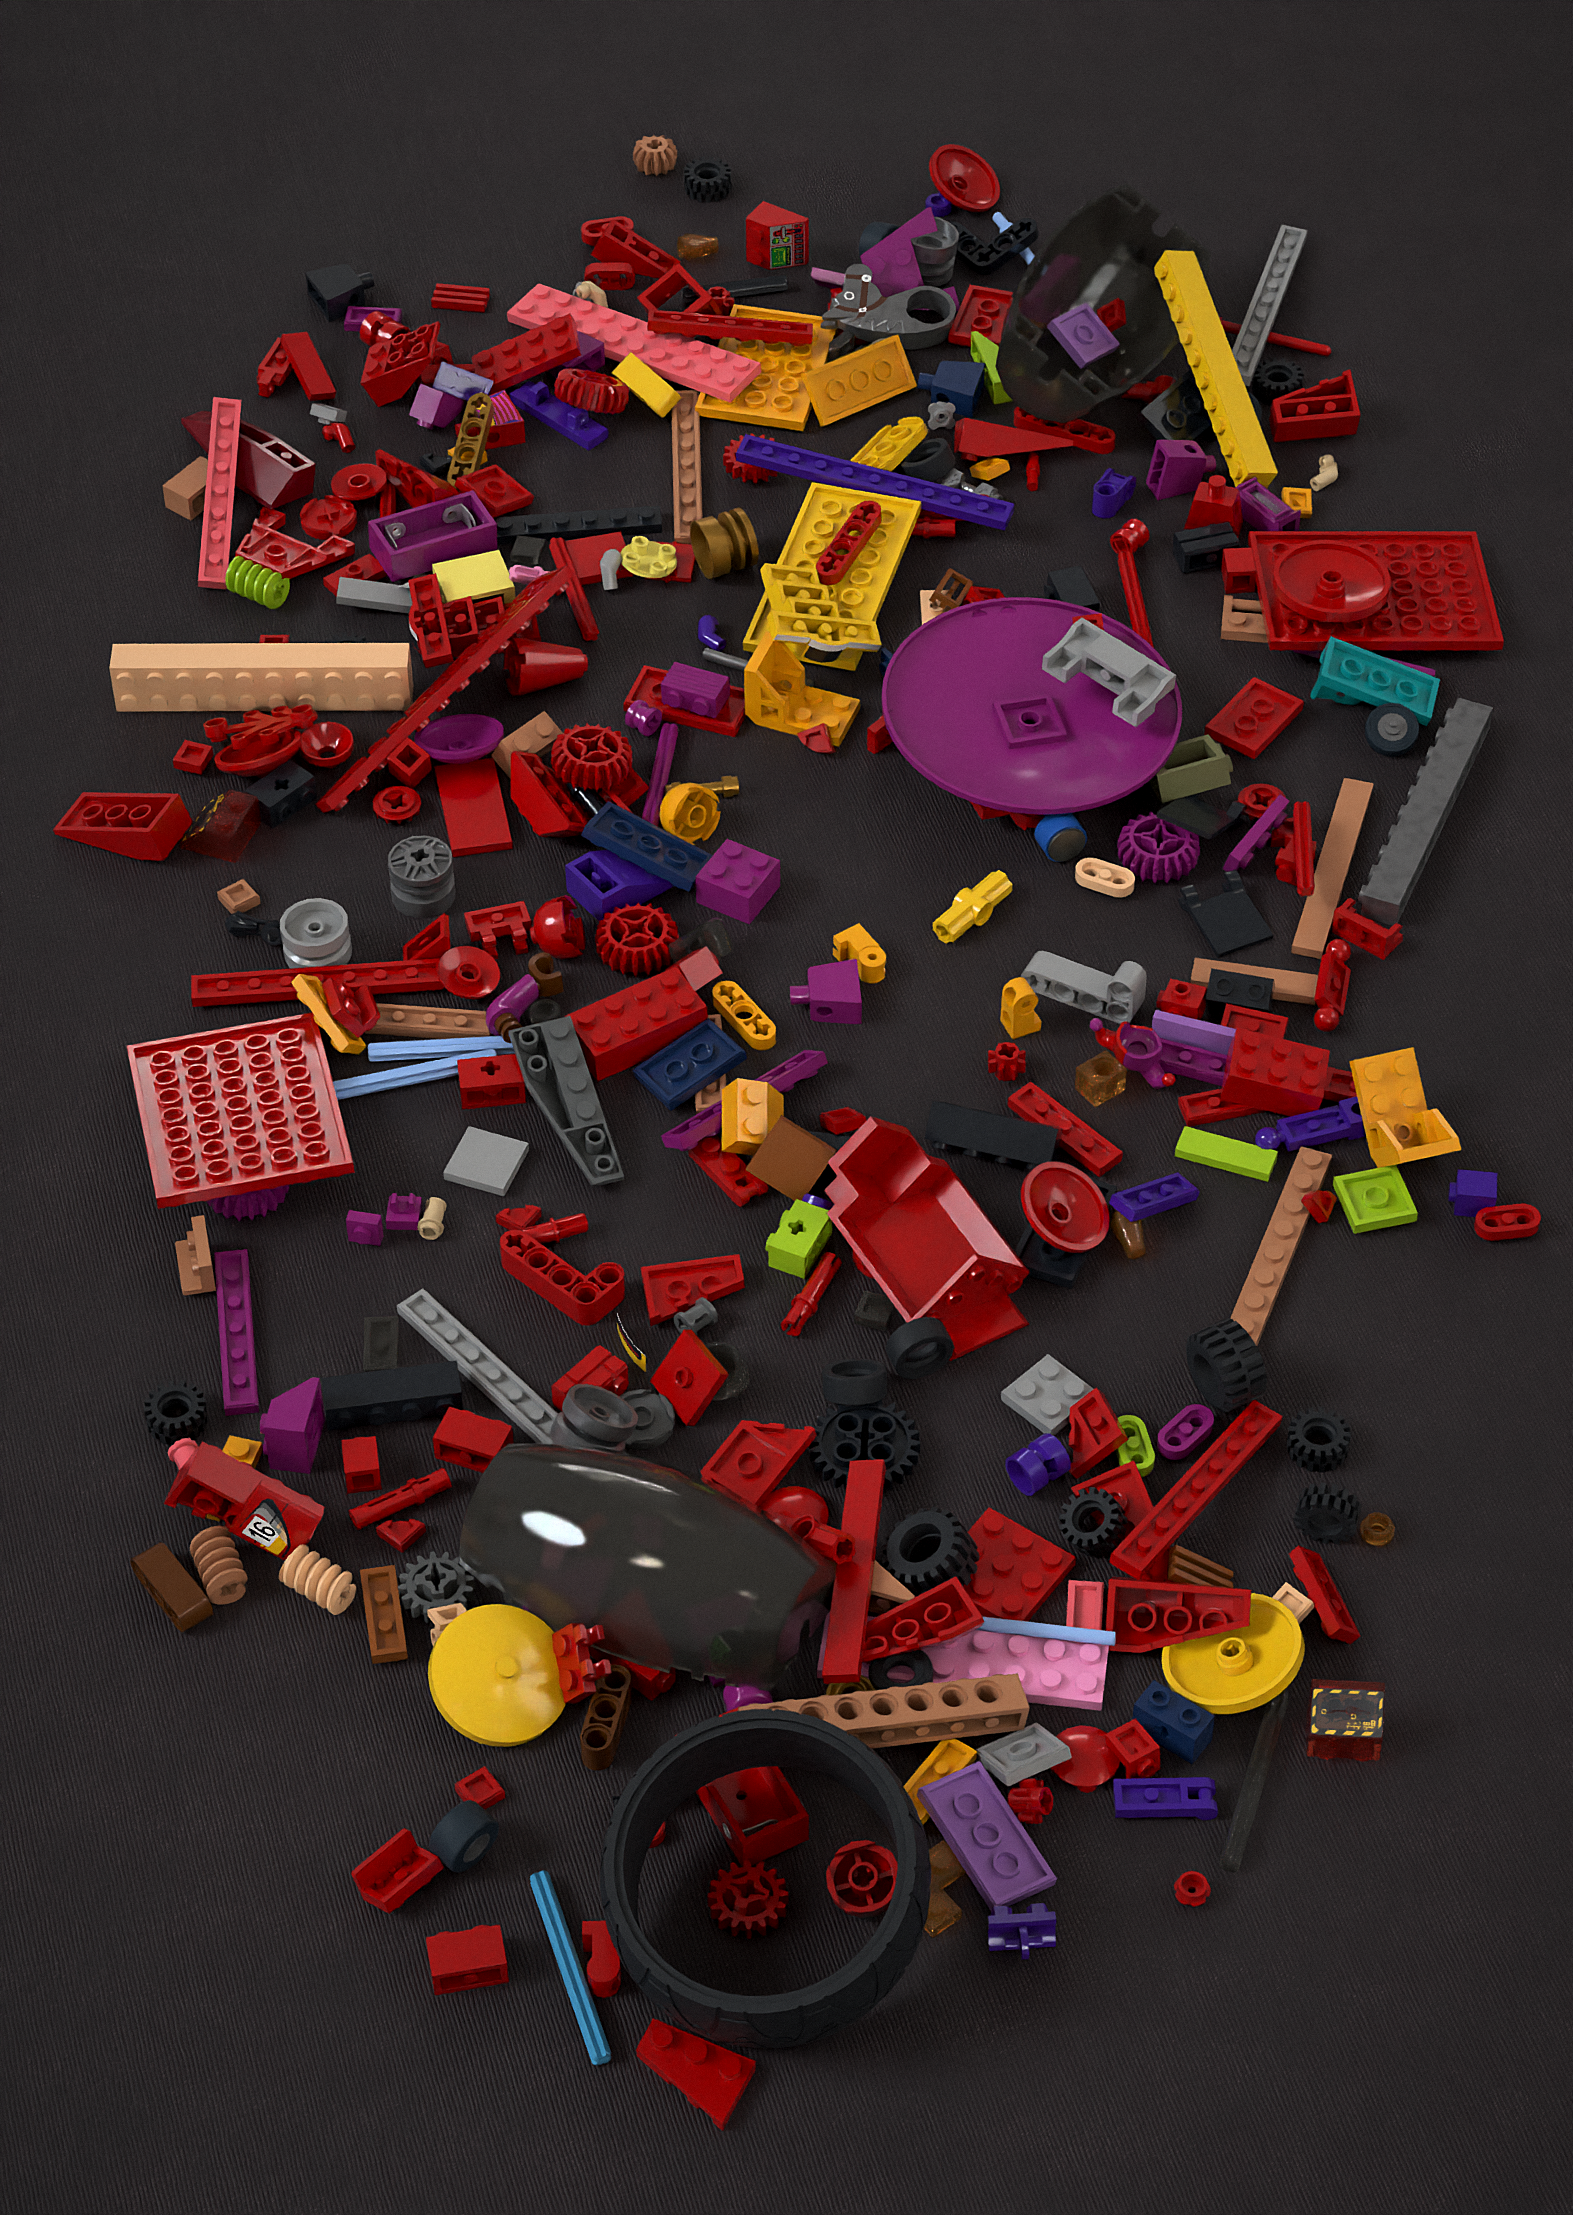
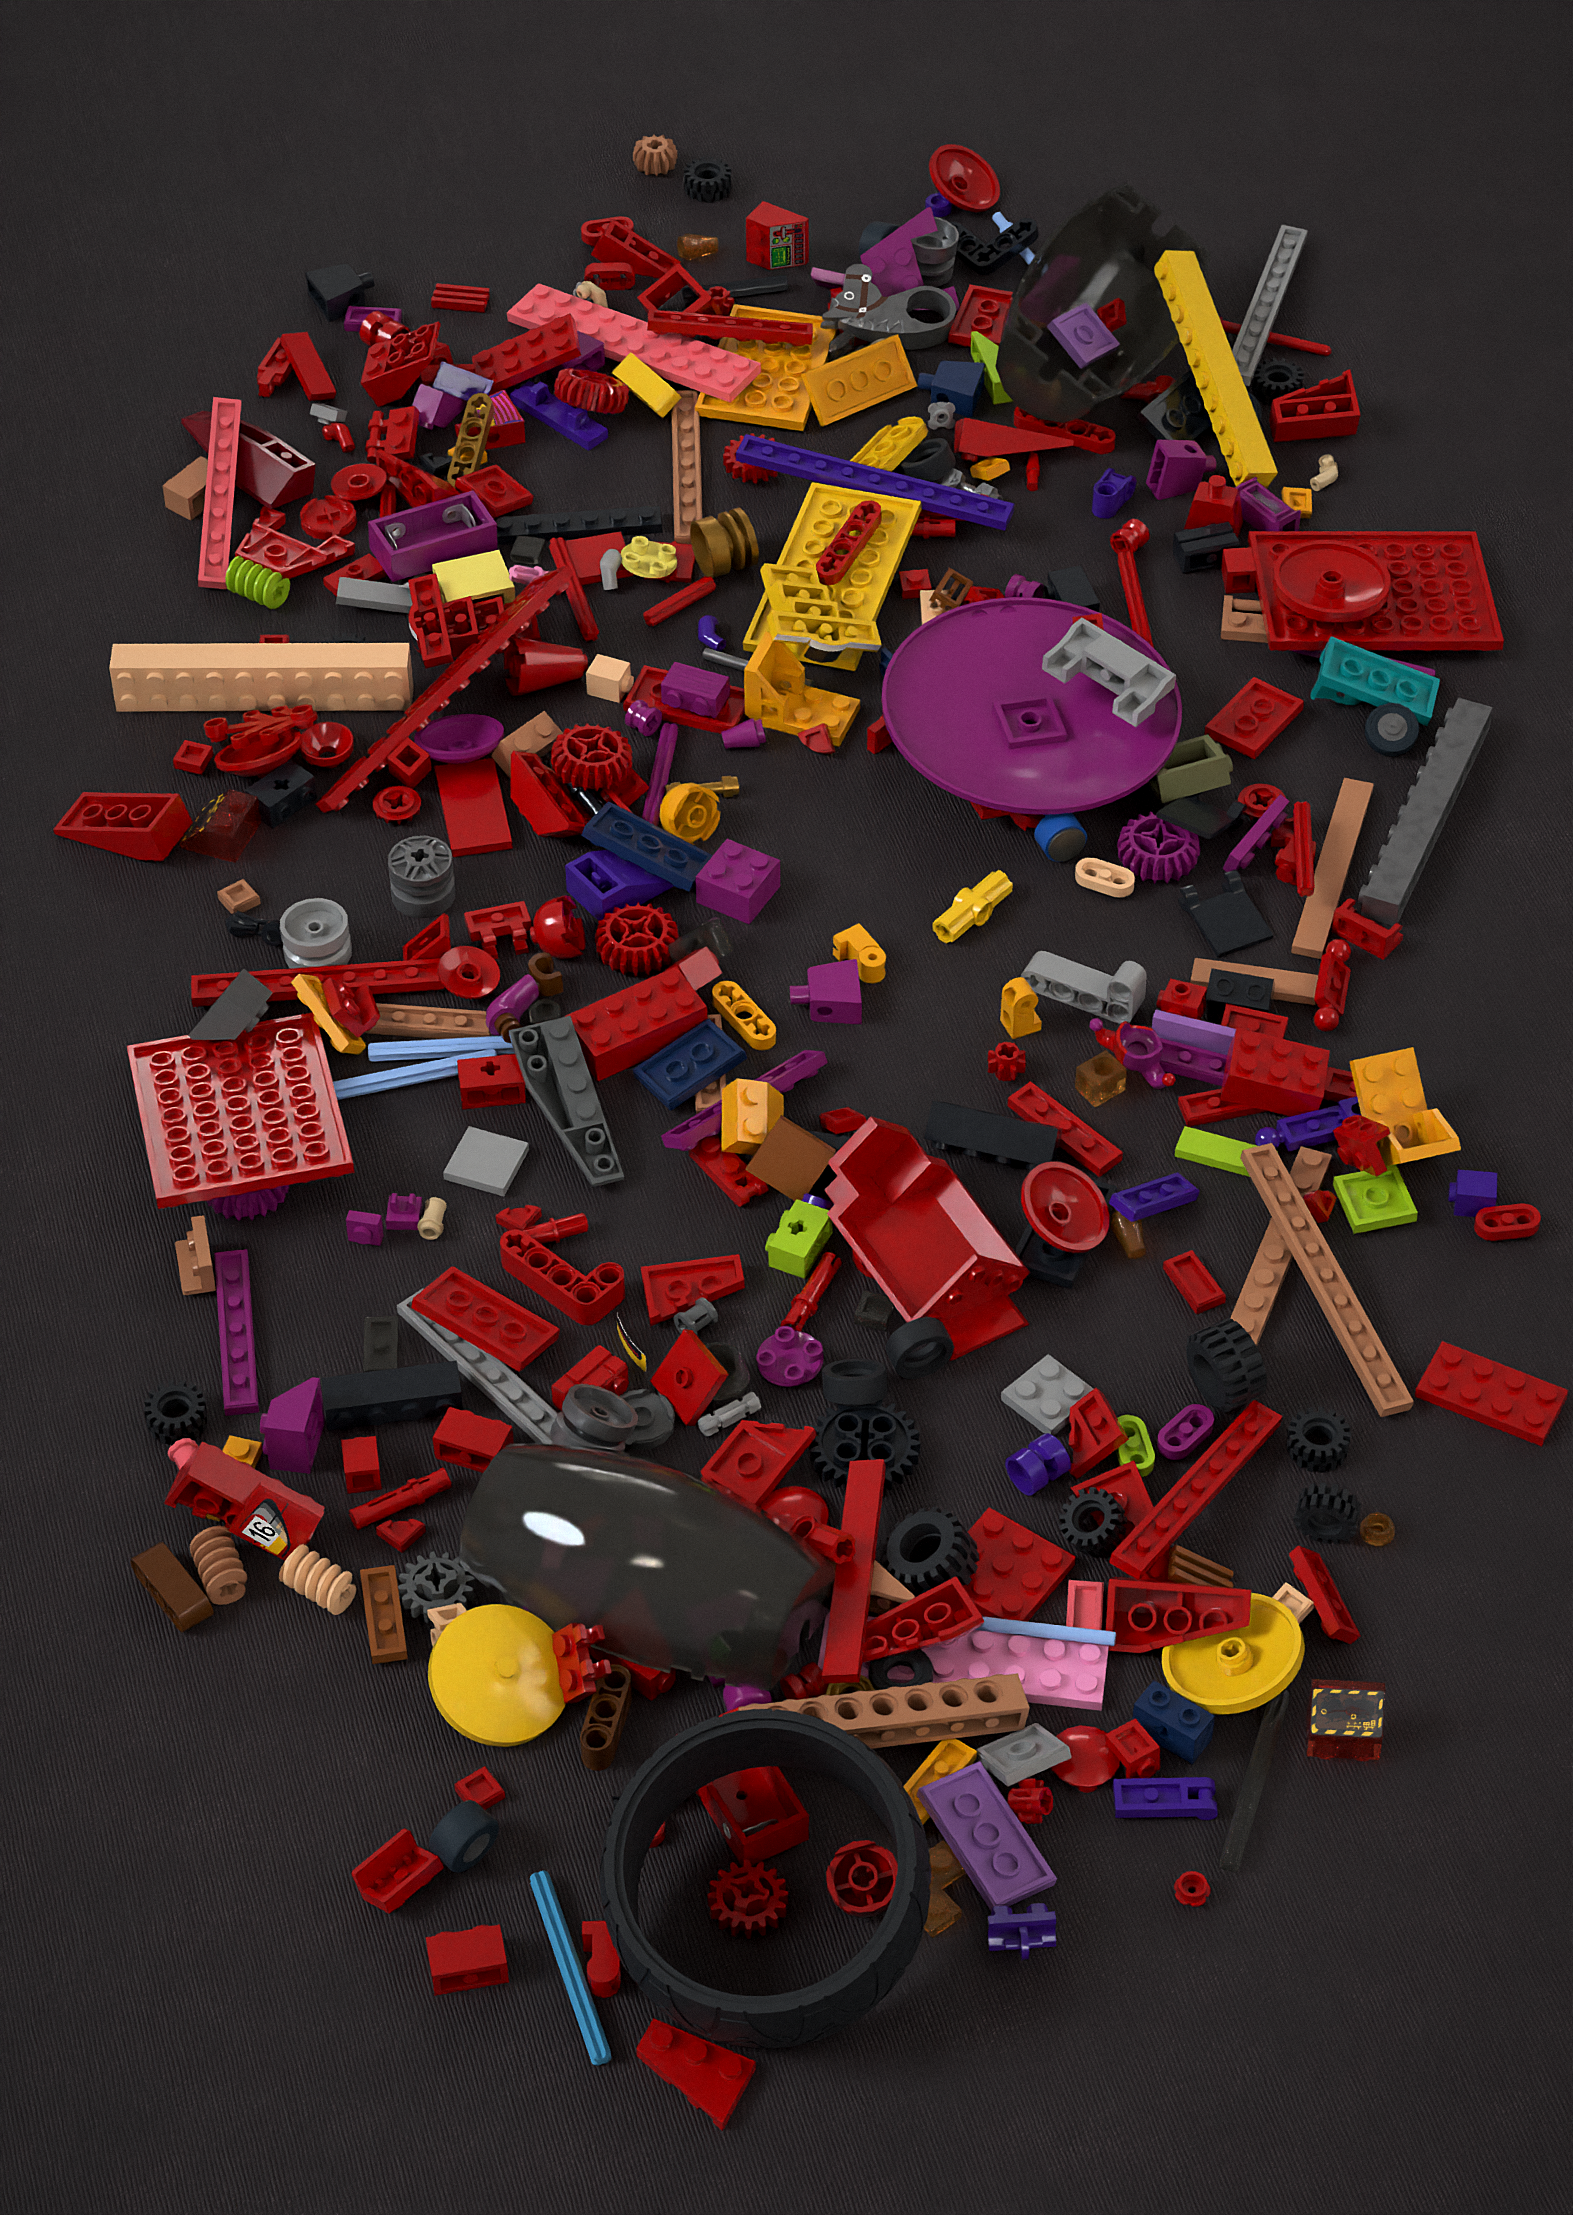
(234, 1011): none -> dark grey slope
(400, 431): none -> red plate
(485, 1318): none -> red plate
(609, 678): none -> light nougat brick
(679, 601): none -> red axle
(729, 1414): none -> light grey axle
(745, 734): none -> magenta cone
(789, 1357): none -> magenta dish
(805, 1684): none -> red wheel
(912, 582): none -> red plate
(1020, 587): none -> magenta wheel
(1194, 1282): none -> red tile
(1327, 1280): none -> nougat plate
(1358, 1143): none -> red bracket
(1491, 1393): none -> red plate

